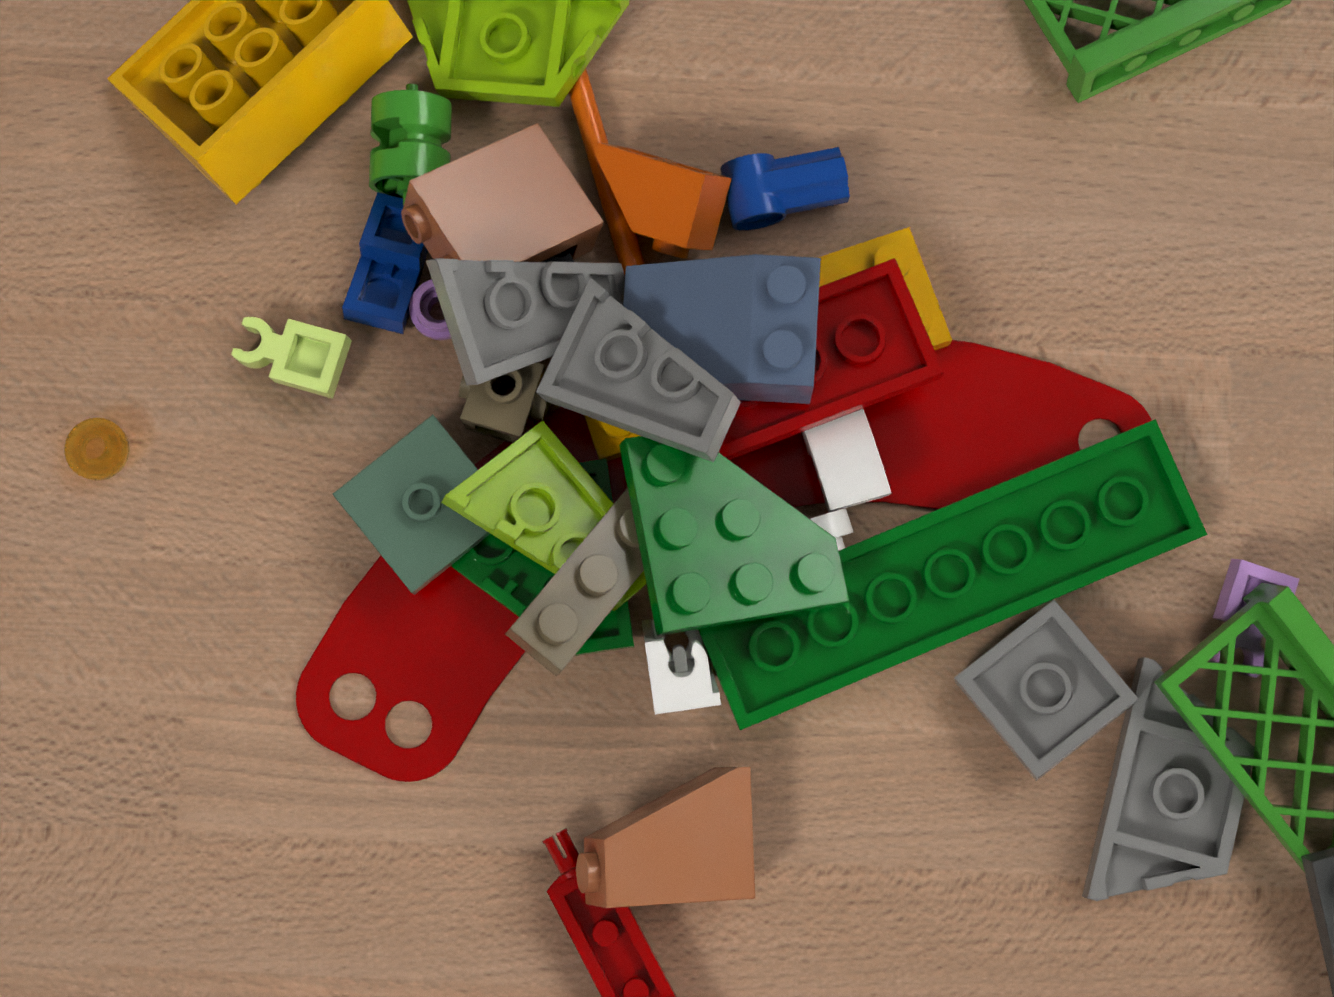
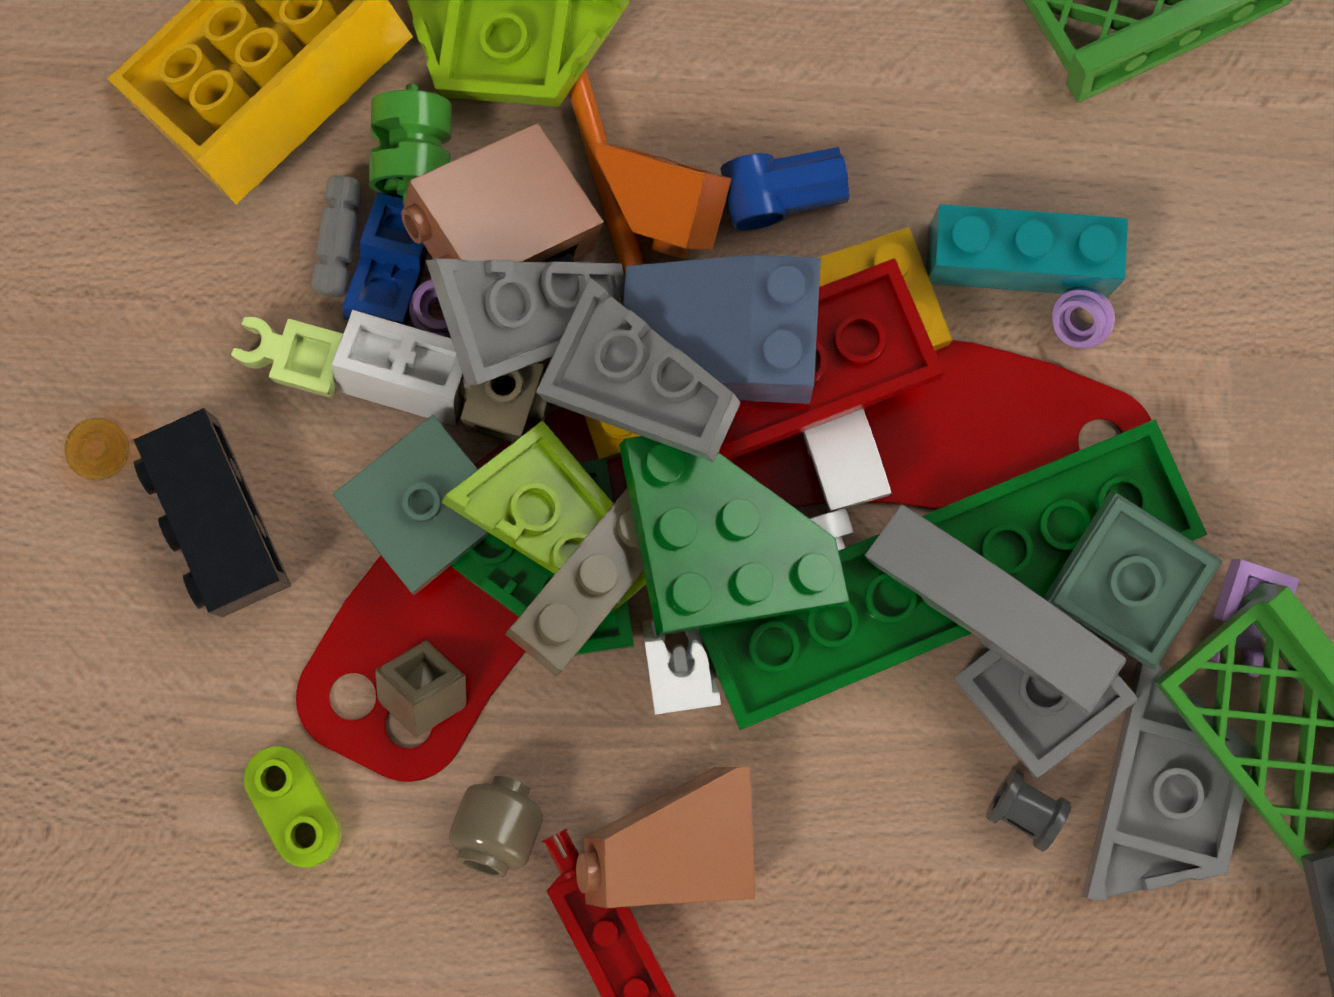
(209, 514): none -> black brick
(295, 803): none -> lime plate
(336, 236): none -> light grey axle
(399, 367): none -> white hinge
(421, 688): none -> dark tan slope
(496, 827): none -> dark tan head
(996, 609): none -> light grey slope
(1025, 250): none -> teal brick
(1028, 810): none -> dark grey bush
(1071, 328): none -> lavender plate
(1132, 580): none -> sand green plate

